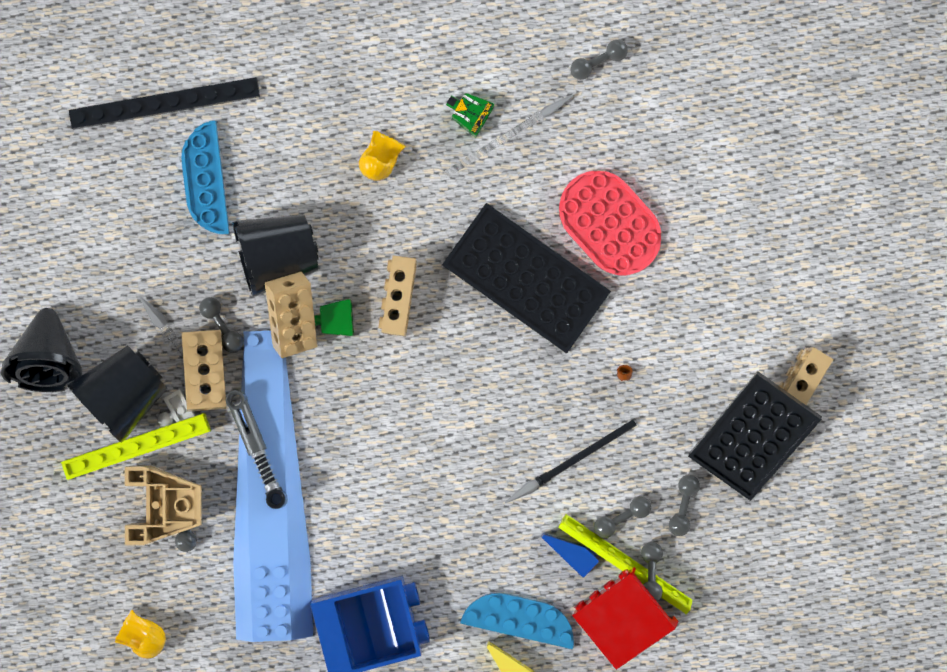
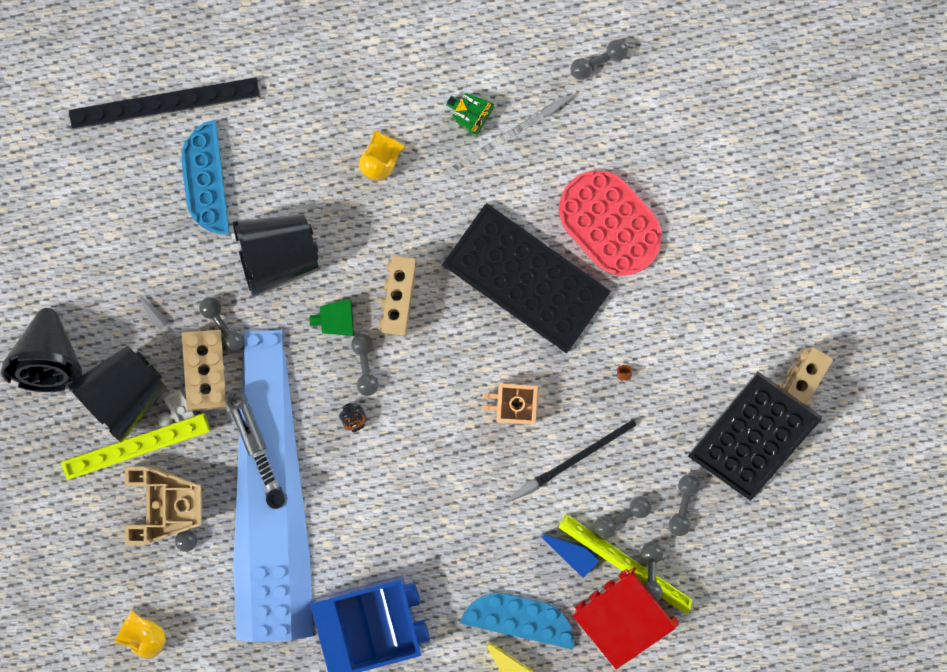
(291, 314): tan brick -> none
(353, 417): none -> black head
(367, 383): none -> dark grey piece
(506, 412): none -> light nougat hinge

